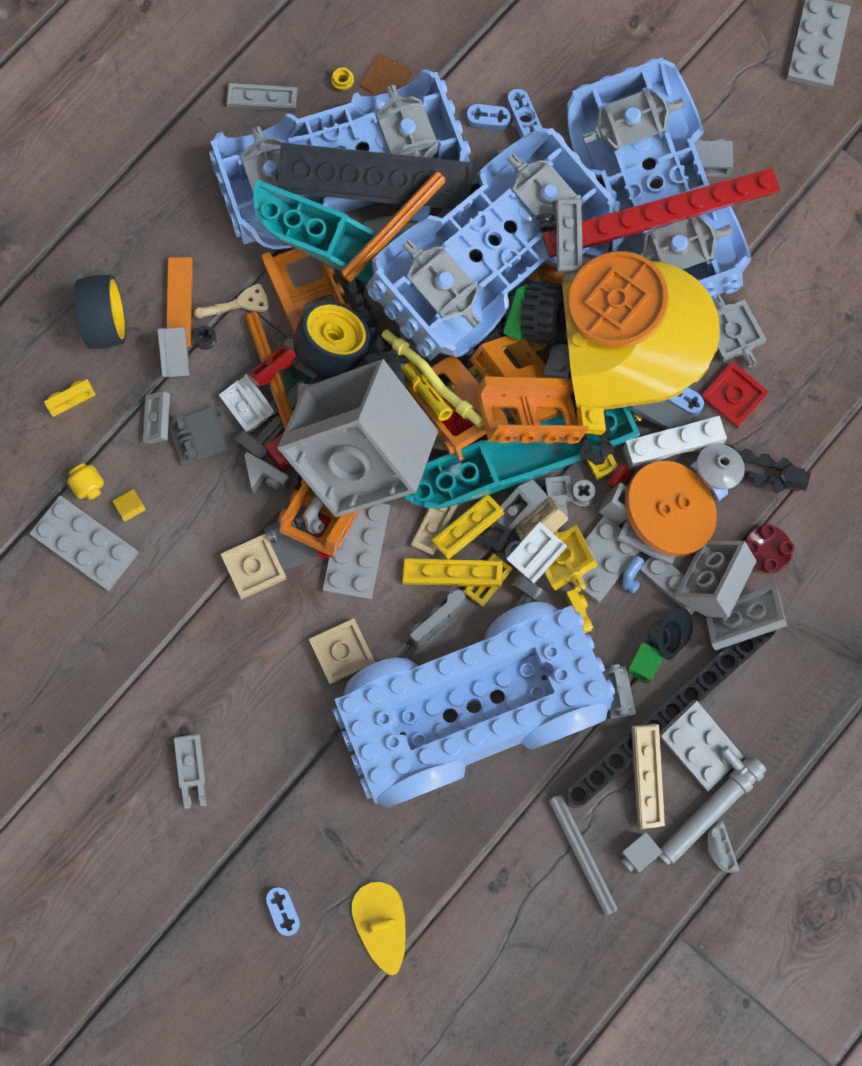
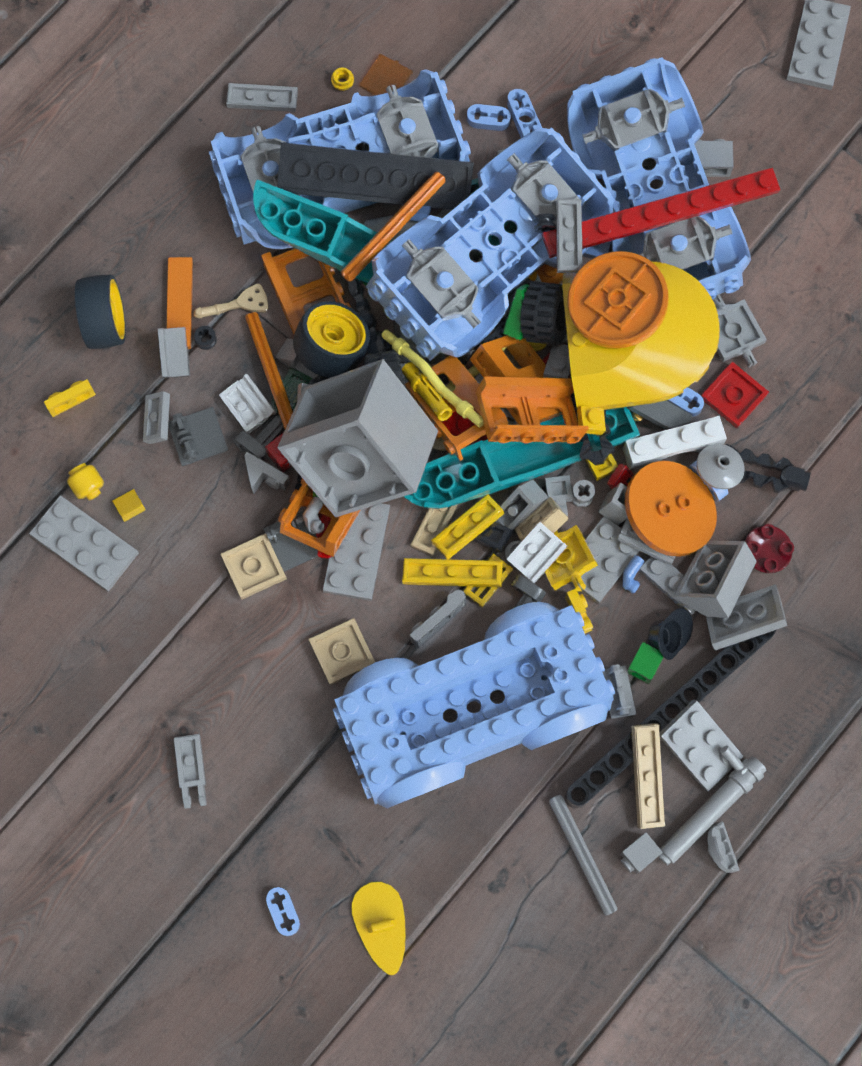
(277, 361): red plate -> none

